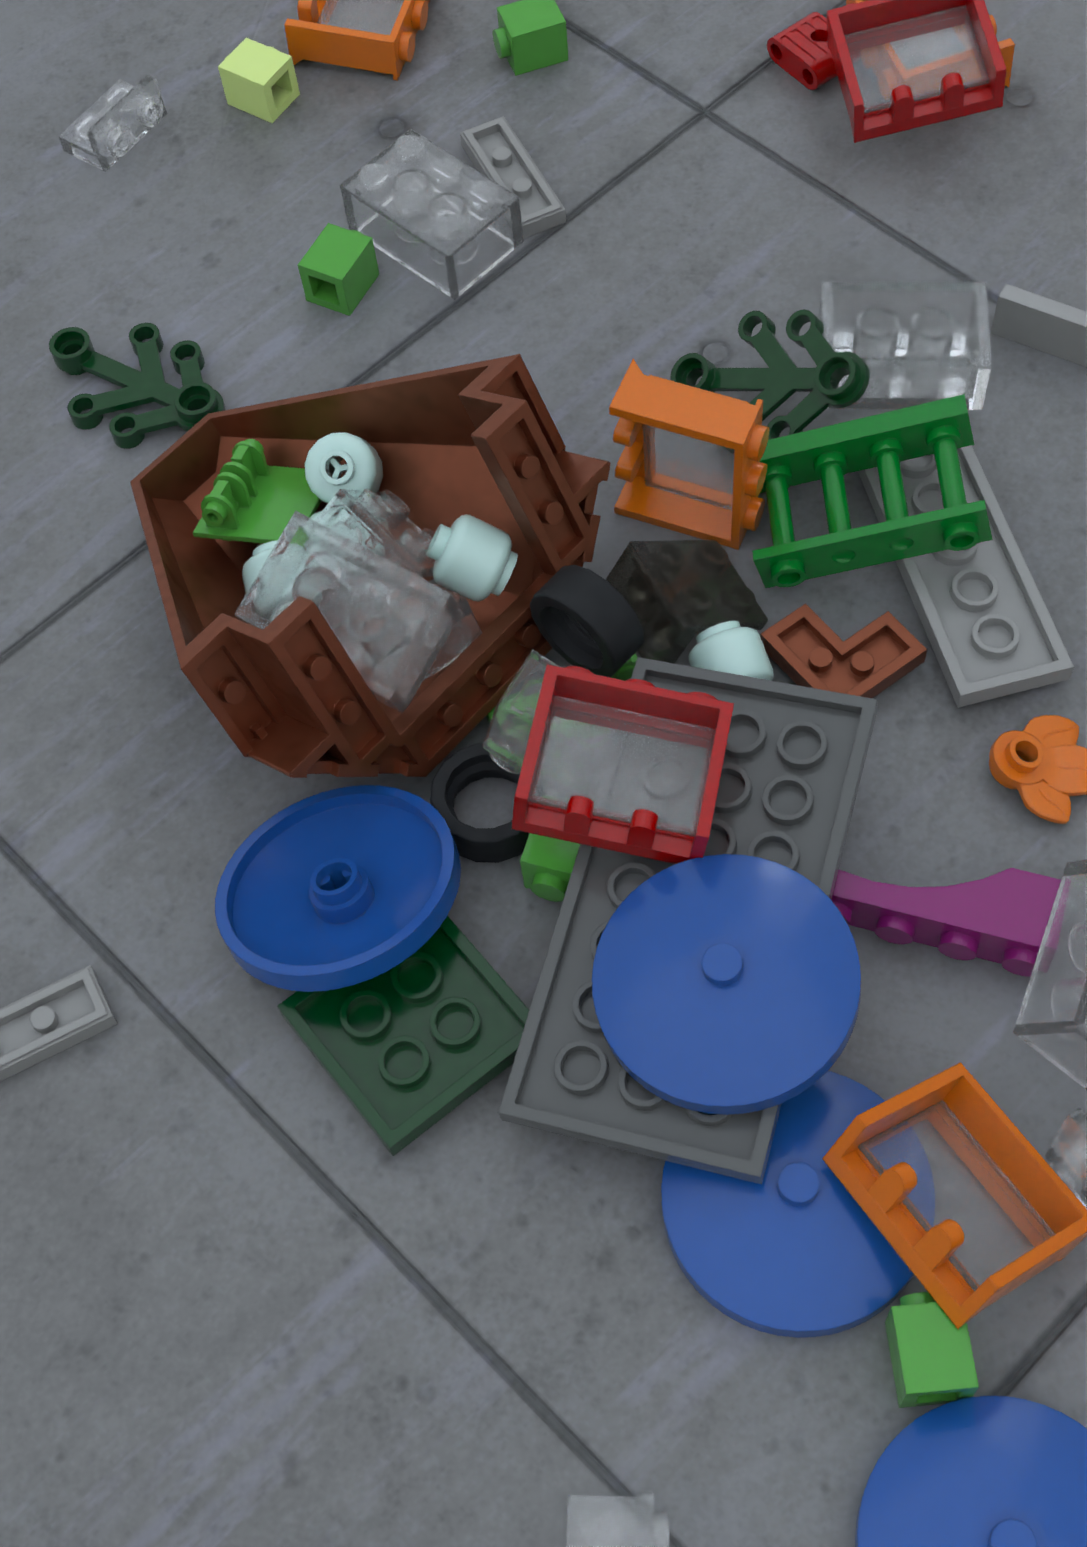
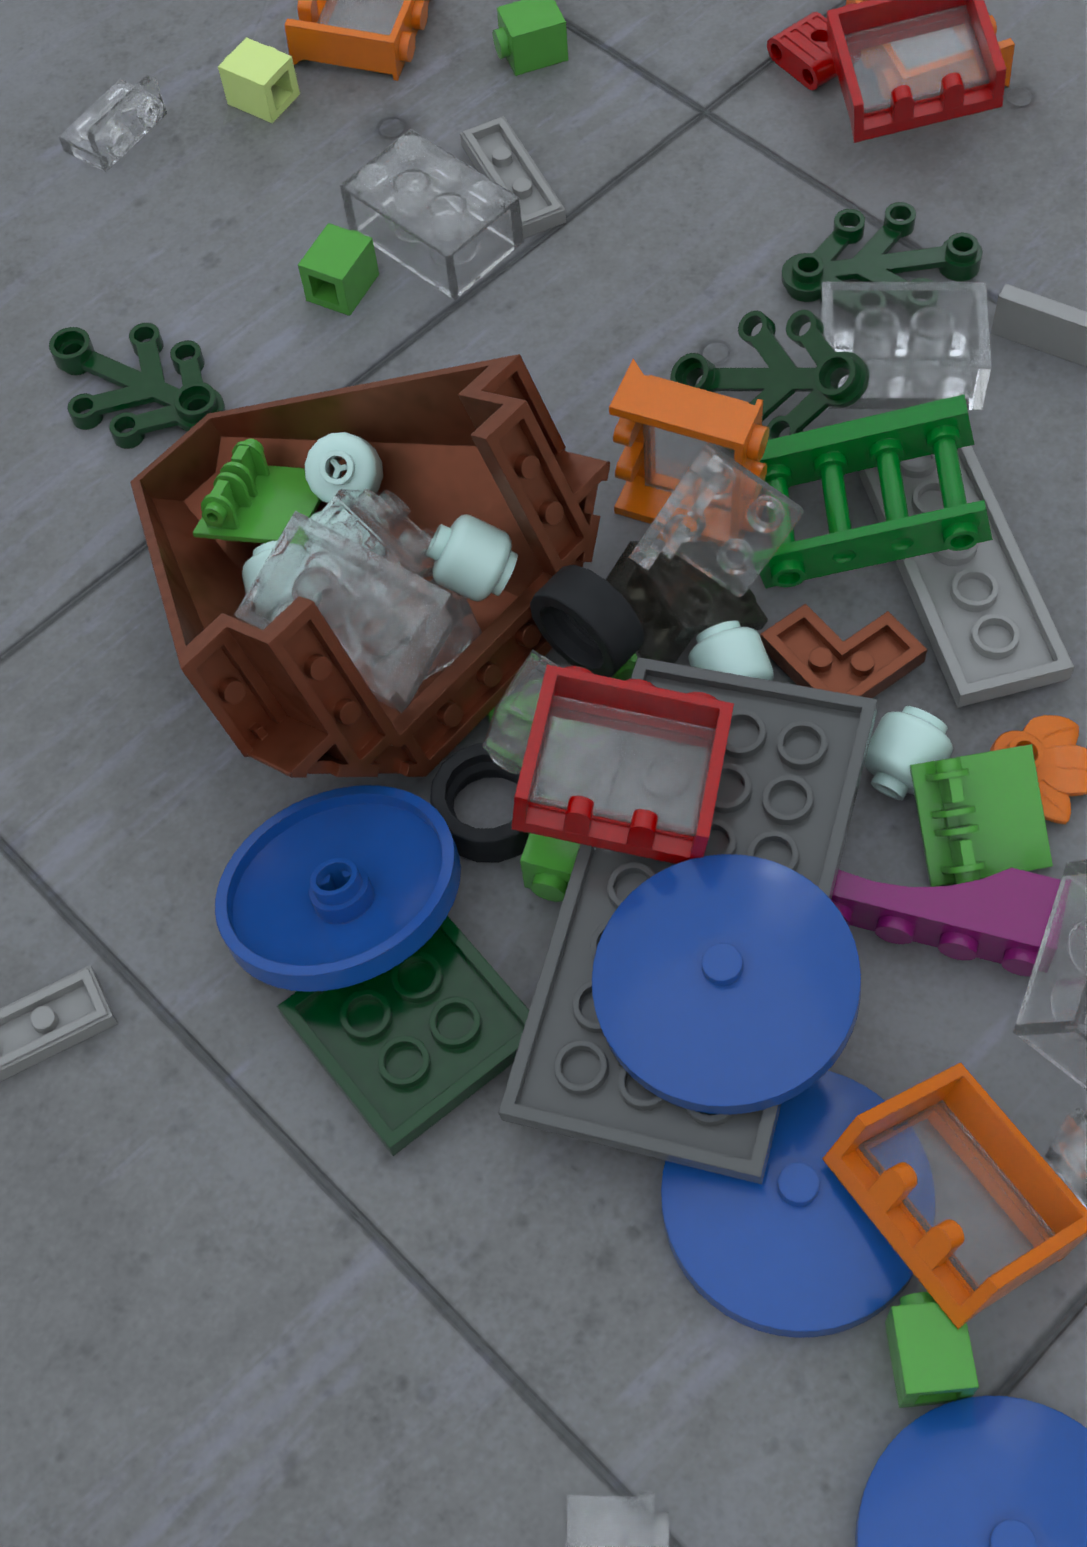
(720, 522): none -> clear bracket
(803, 273): none -> dark green plant
(903, 741): none -> light aqua head
(980, 815): none -> bright green hinge

